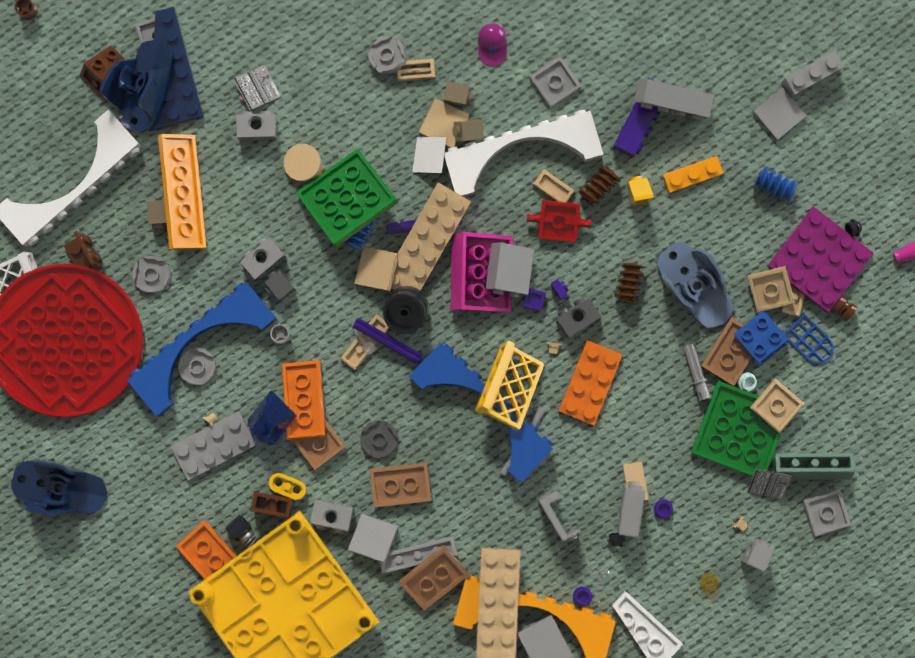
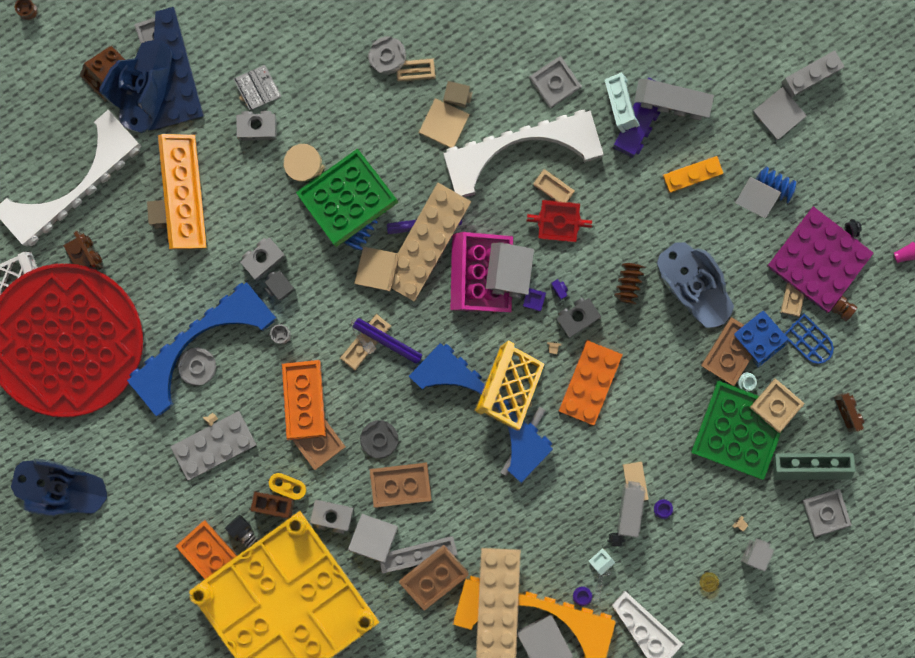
(155, 270): light grey tile -> none
(270, 419): clear blue slope -> none
(405, 310): black wheel -> none
(429, 154): white sticker -> none
(468, 130): dark tan brick -> none
(492, 44): magenta cap -> none
(544, 502): light grey panel -> none
(598, 186): reddish brown piece -> none
(601, 561): none -> light aqua plate
(621, 102): none -> light aqua container
(639, 191): yellow slope -> none
(696, 371): light grey axle -> none
(758, 197): none -> white sticker
(769, 484): light grey sticker -> none
(771, 289): tan tile -> none
(846, 406): none -> reddish brown plate

